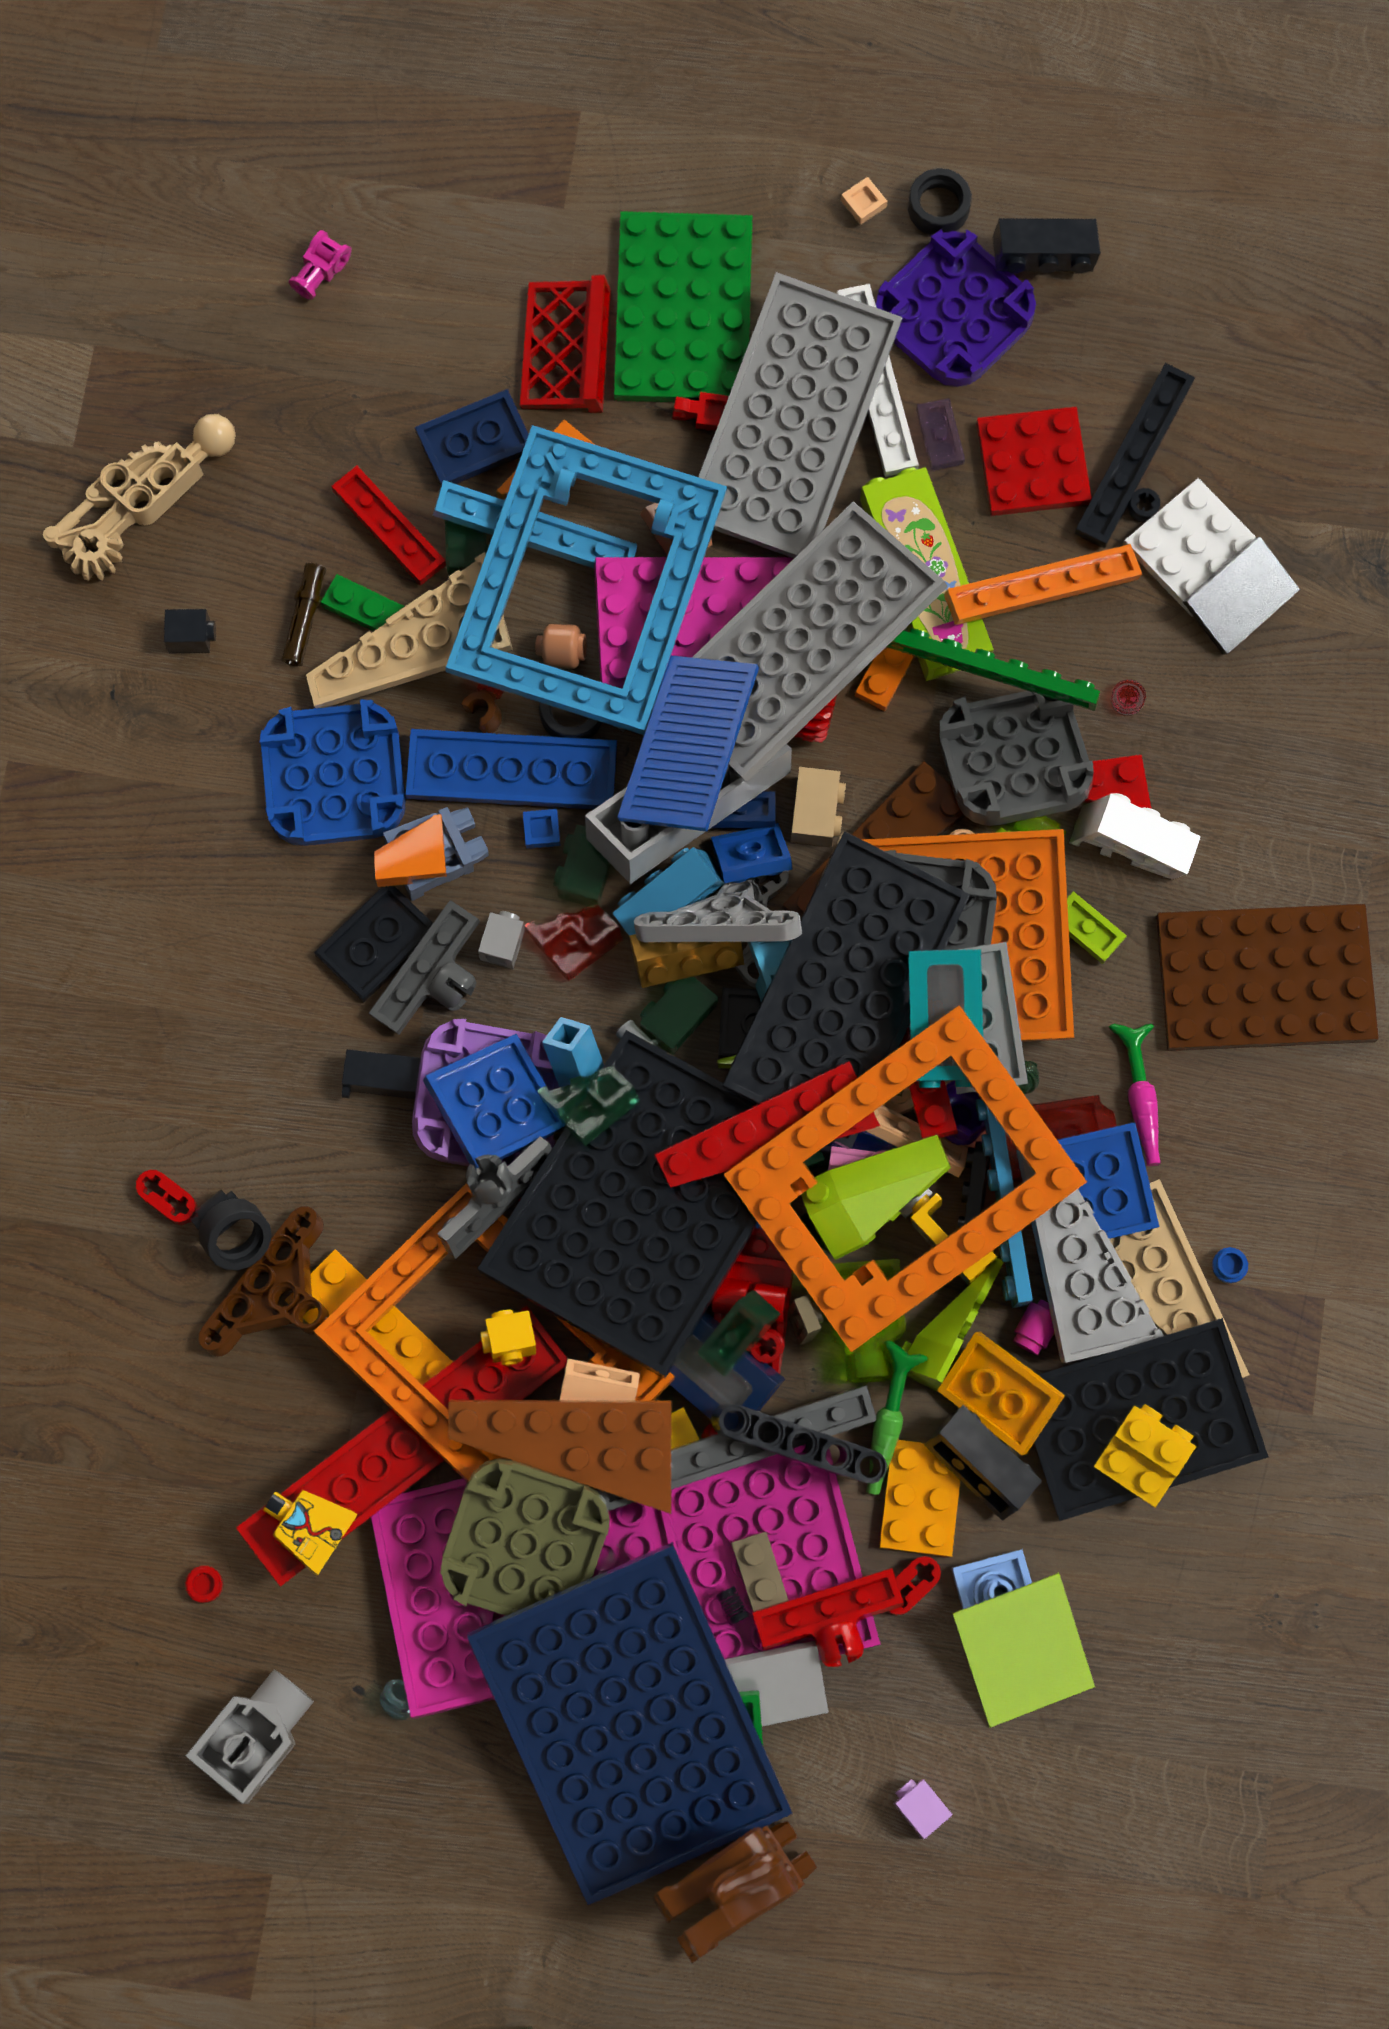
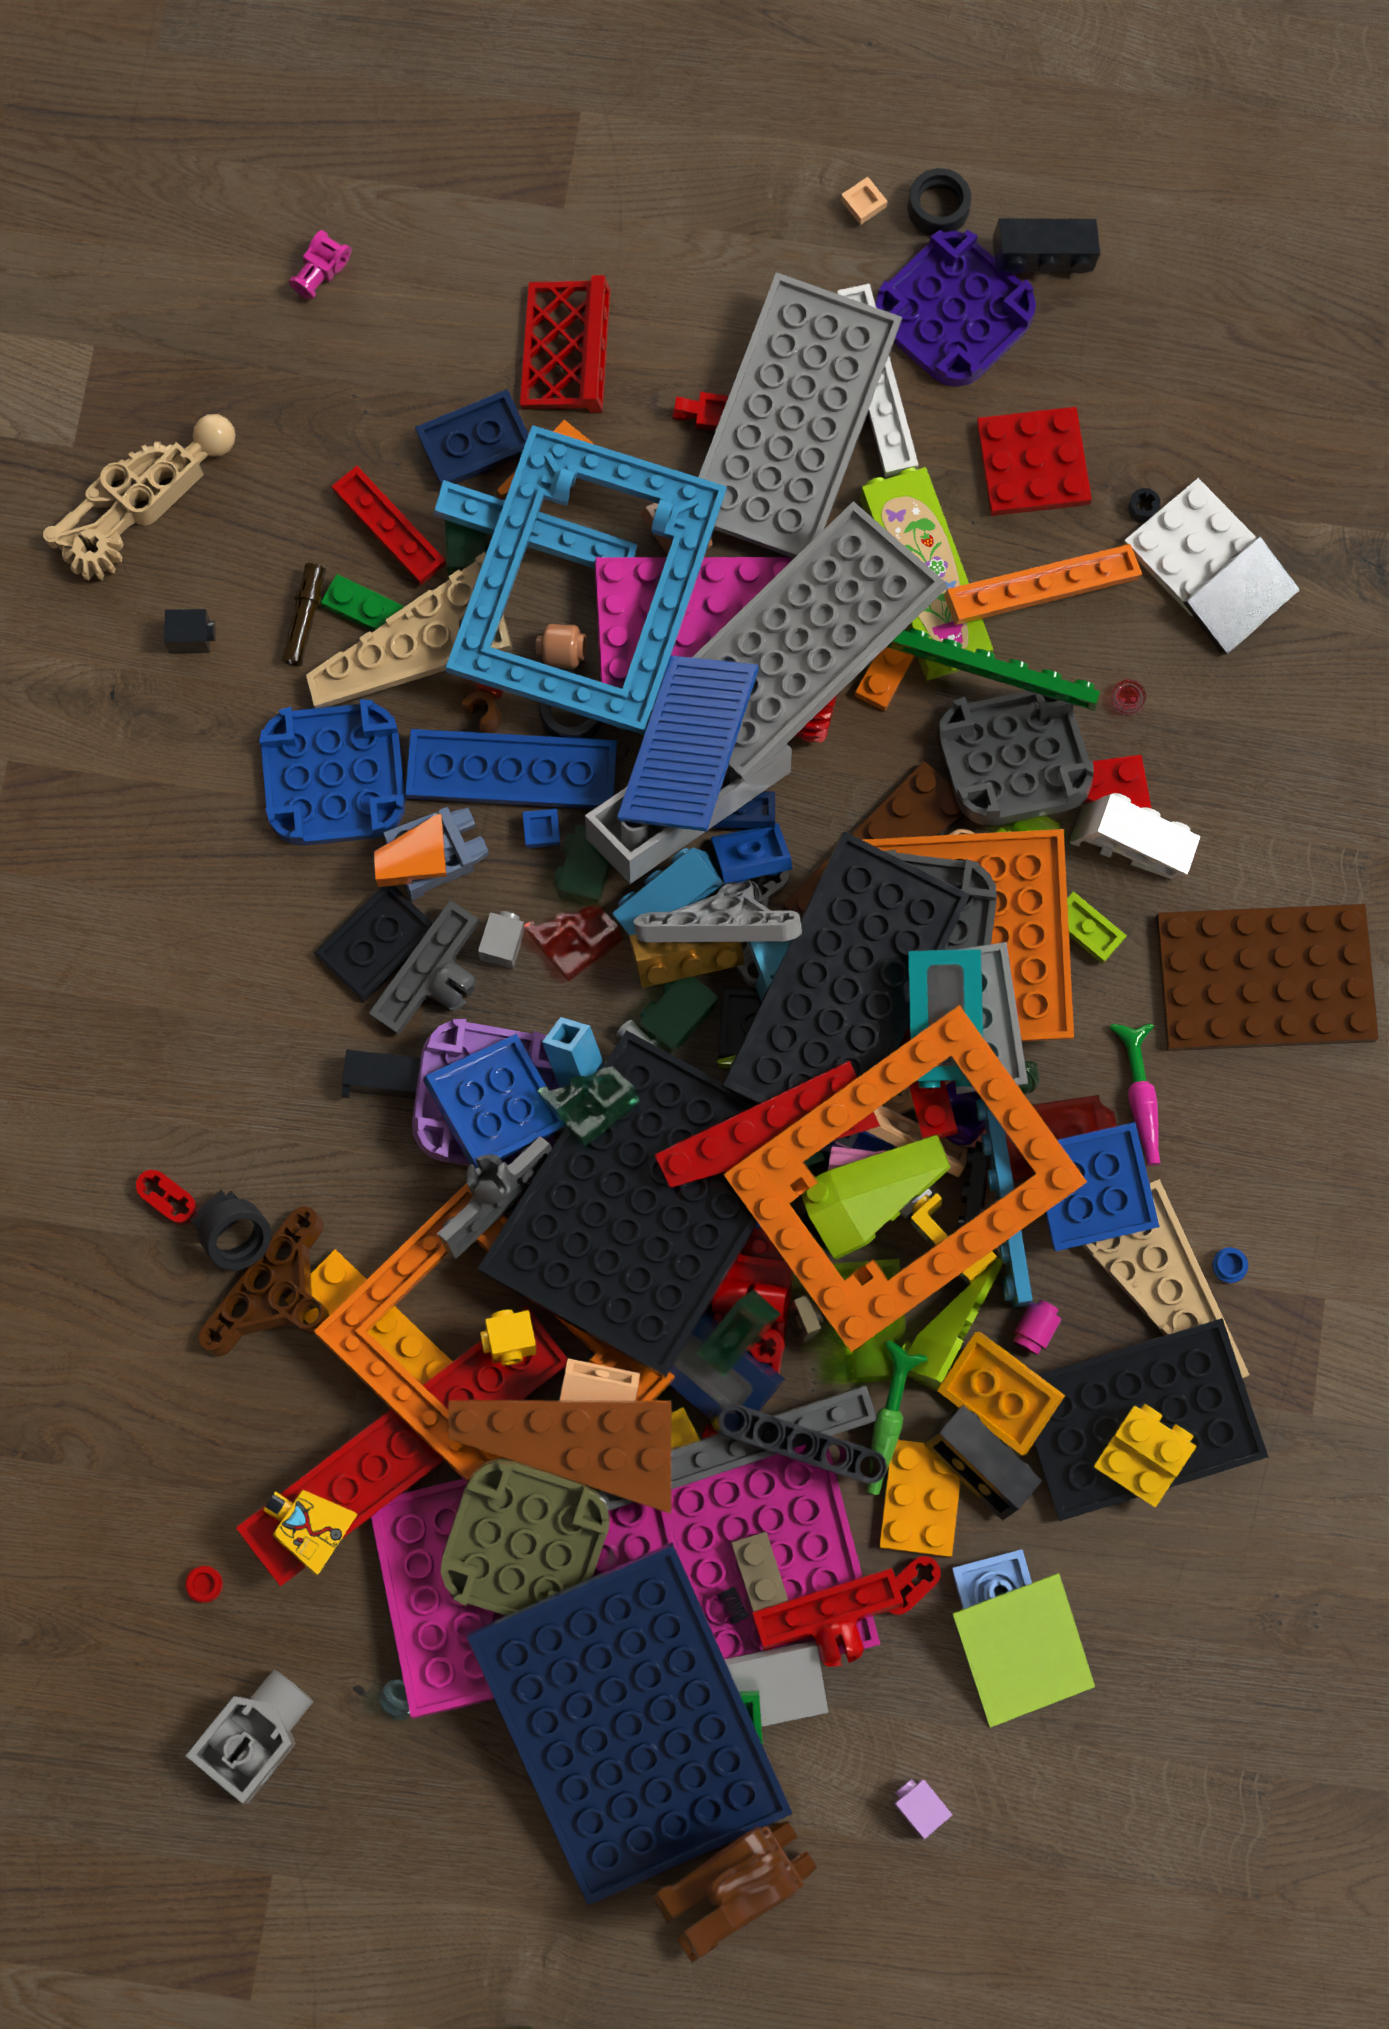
(681, 304): green plate -> none
(816, 807): tan brick -> none
(940, 434): clear purple plate -> none
(1086, 1282): light grey wing -> none
(1134, 455): black plate -> none

